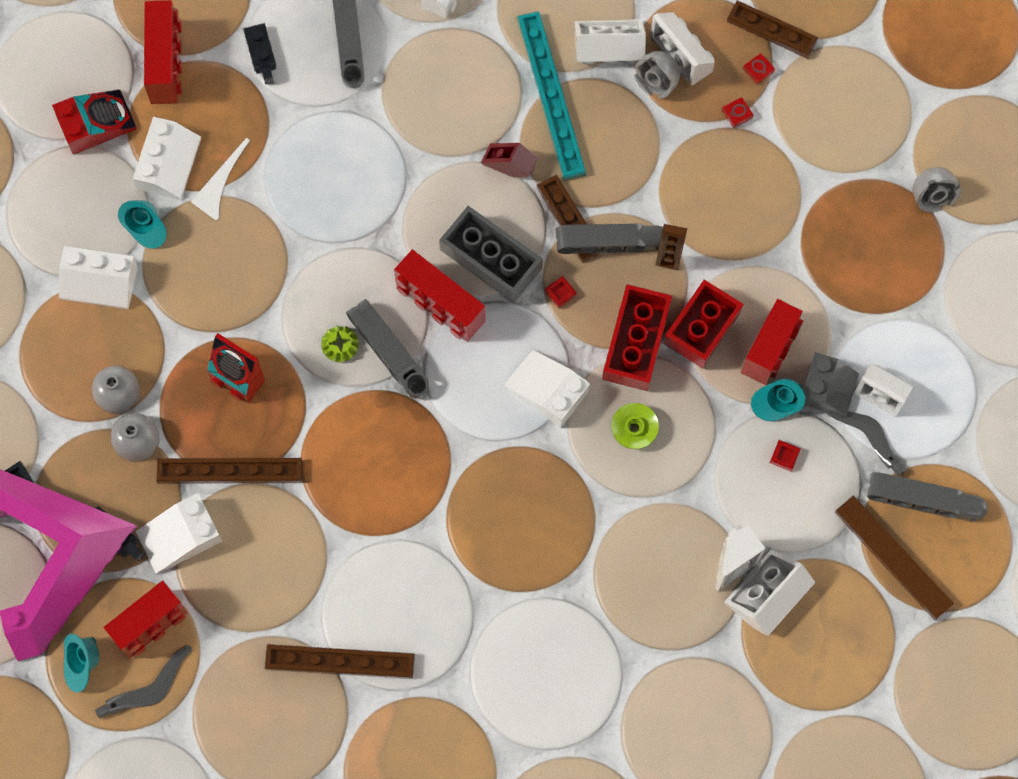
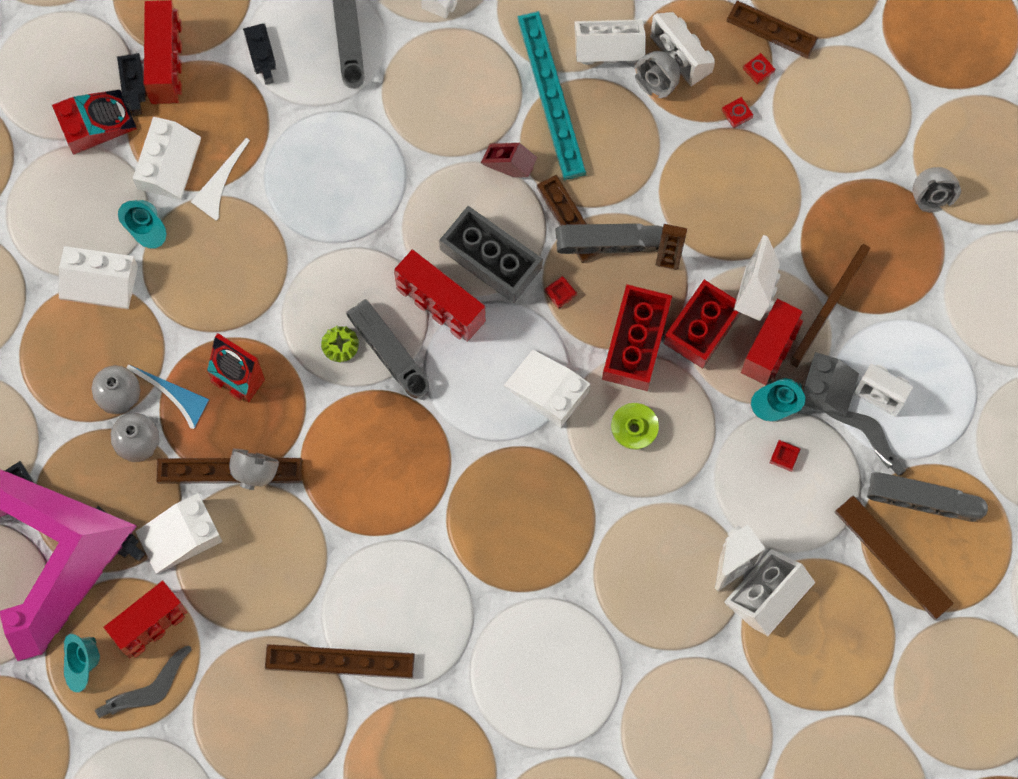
(132, 81): none -> black hinge
(188, 402): none -> dark azure sticker
(252, 468): none -> light grey cylinder
(759, 282): none -> white slope
(829, 306): none -> reddish brown tile

